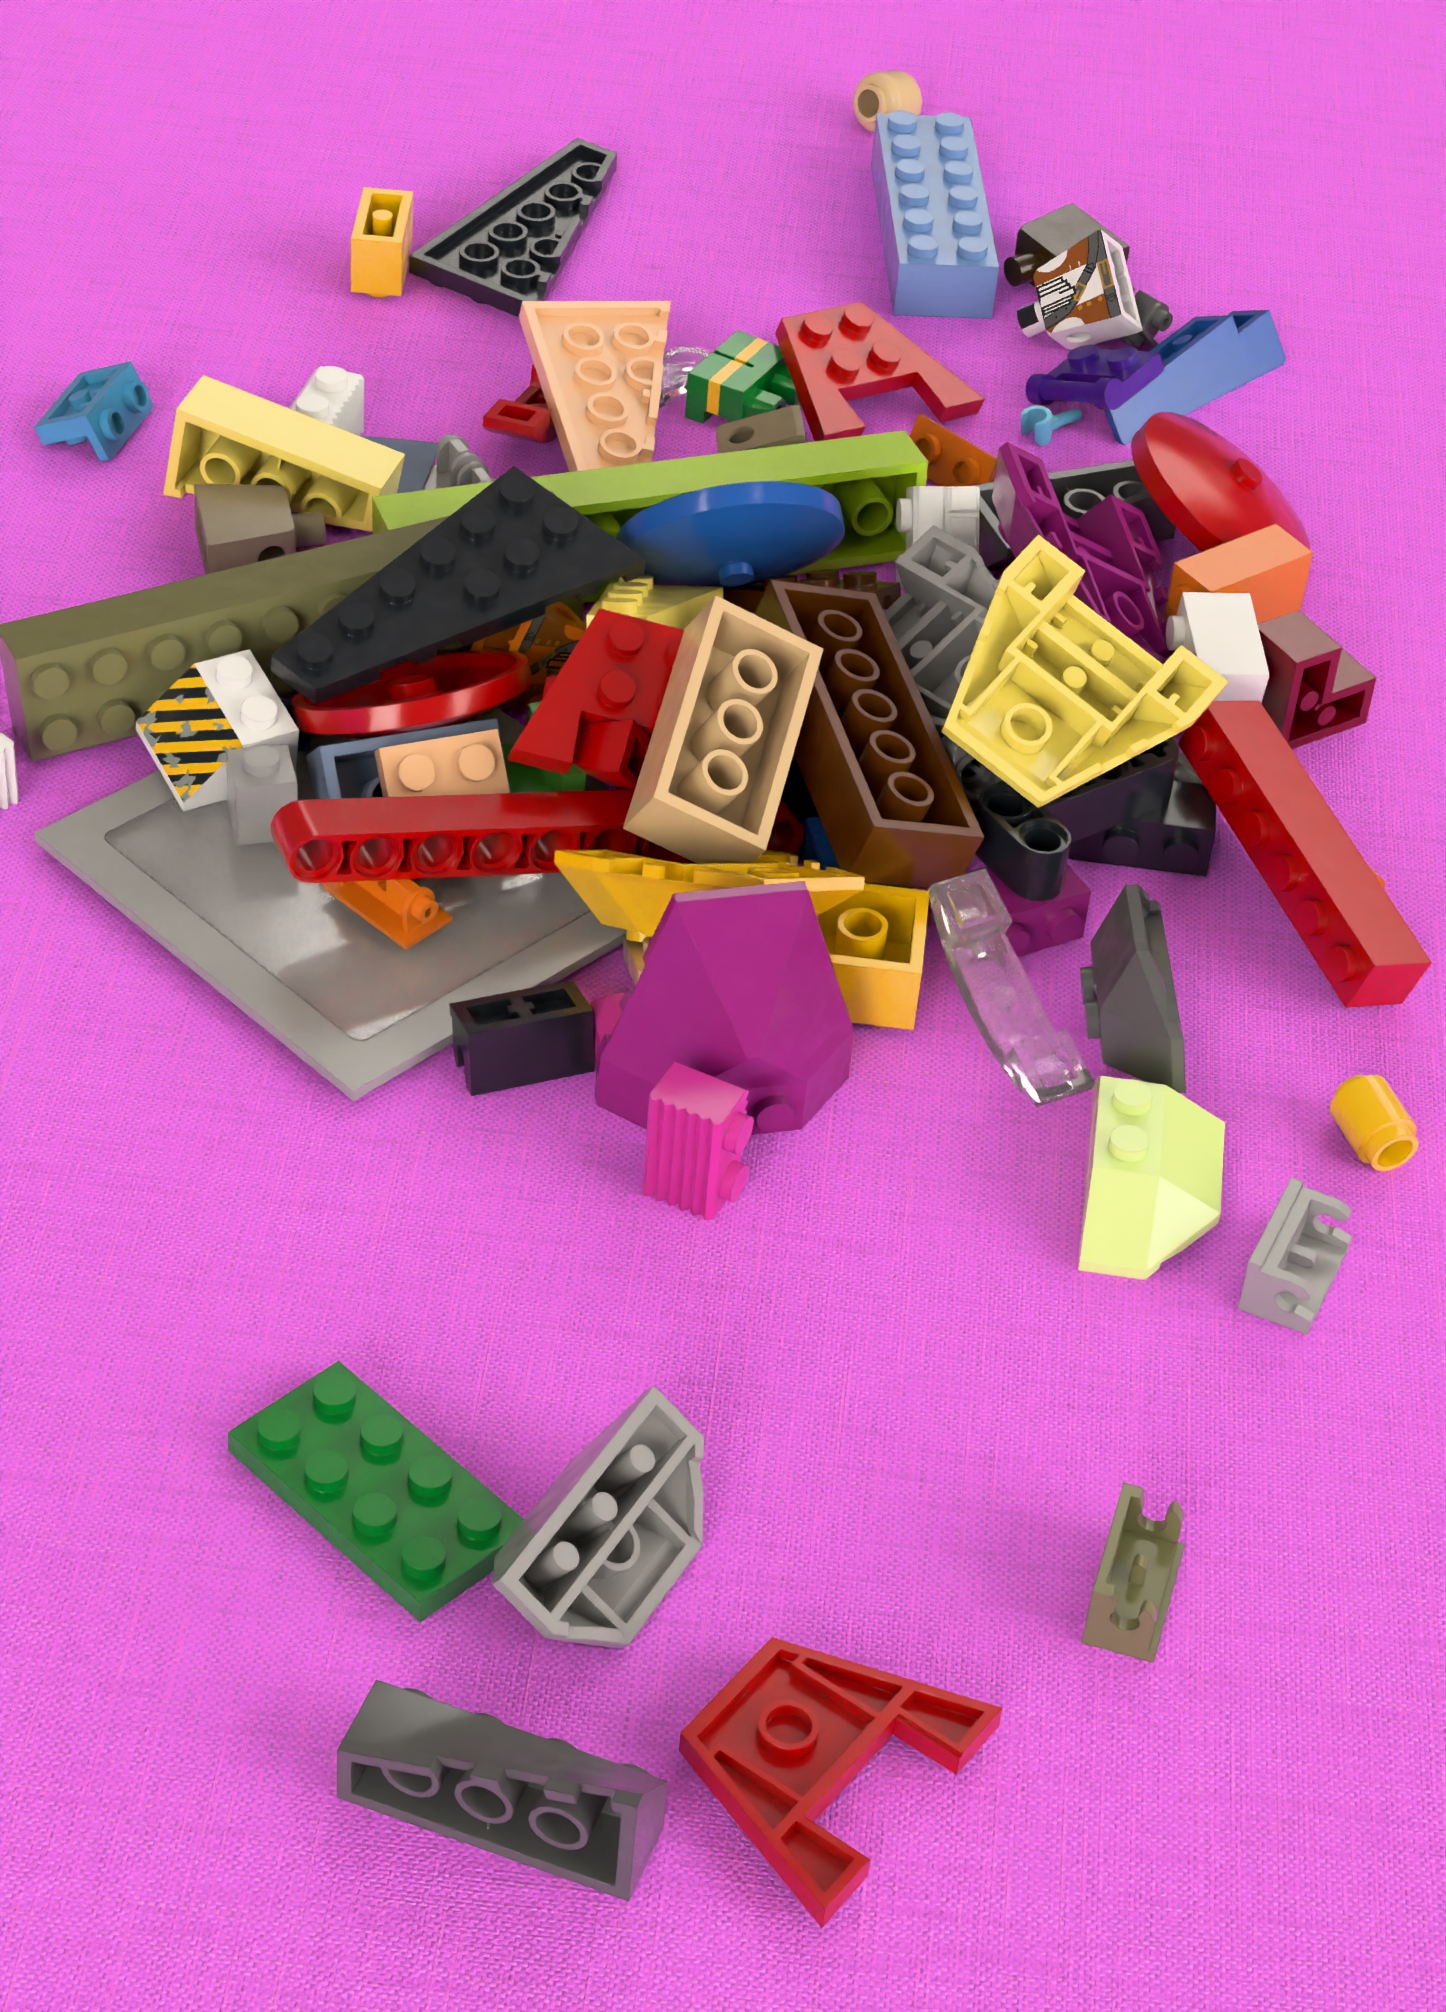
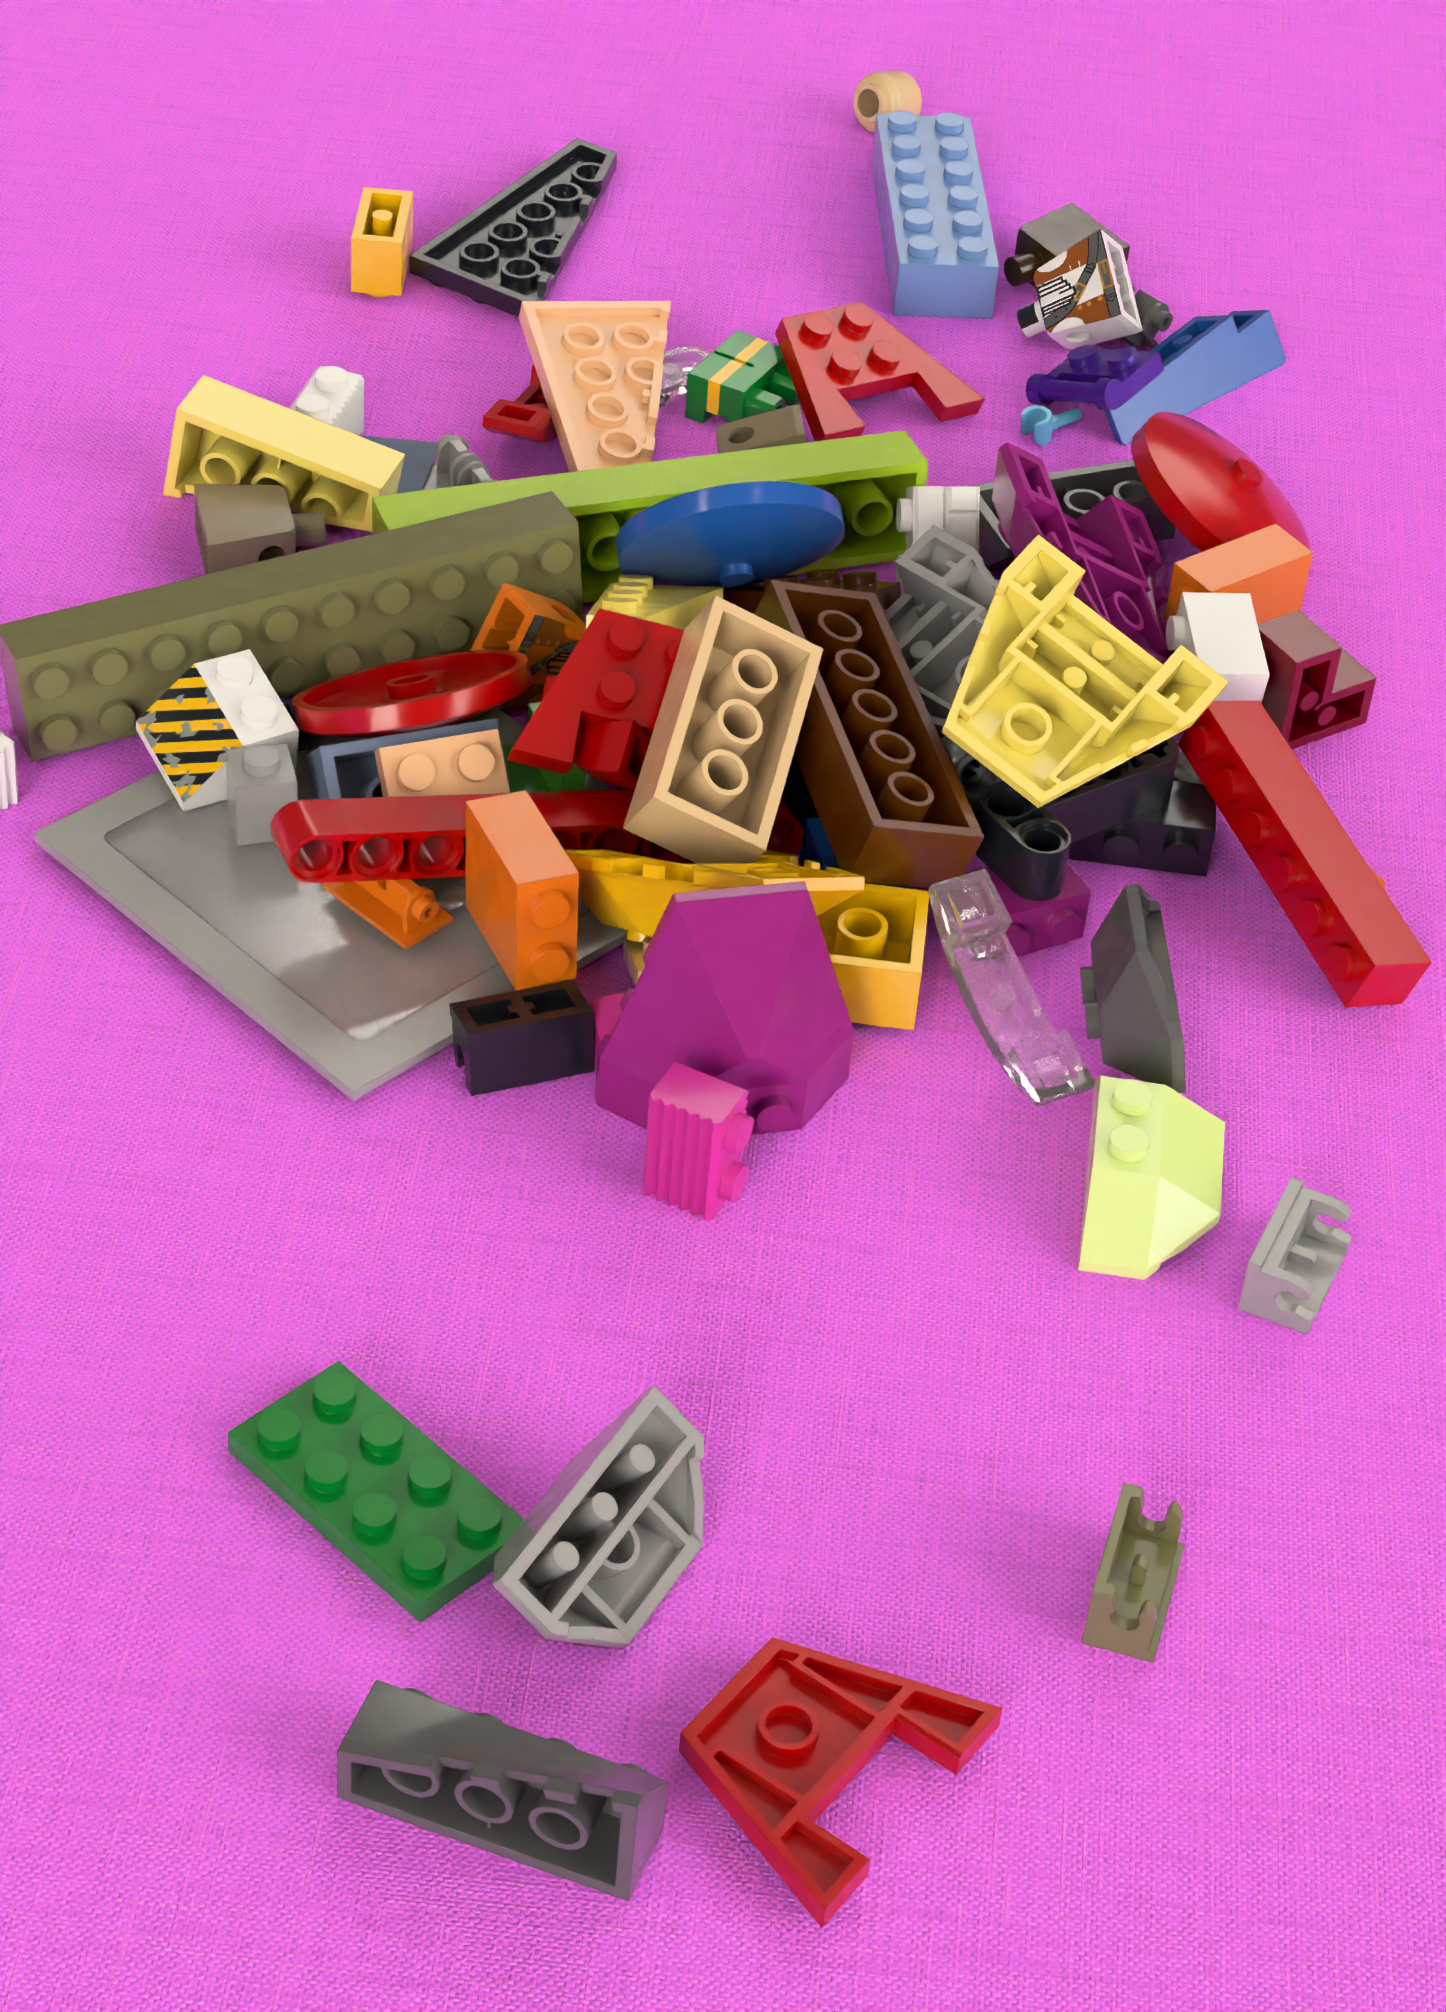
(100, 407): dark azure bracket -> none
(461, 582): black wing -> none
(521, 890): none -> orange brick
(951, 457): orange hinge -> none
(1374, 1122): yellow brick -> none

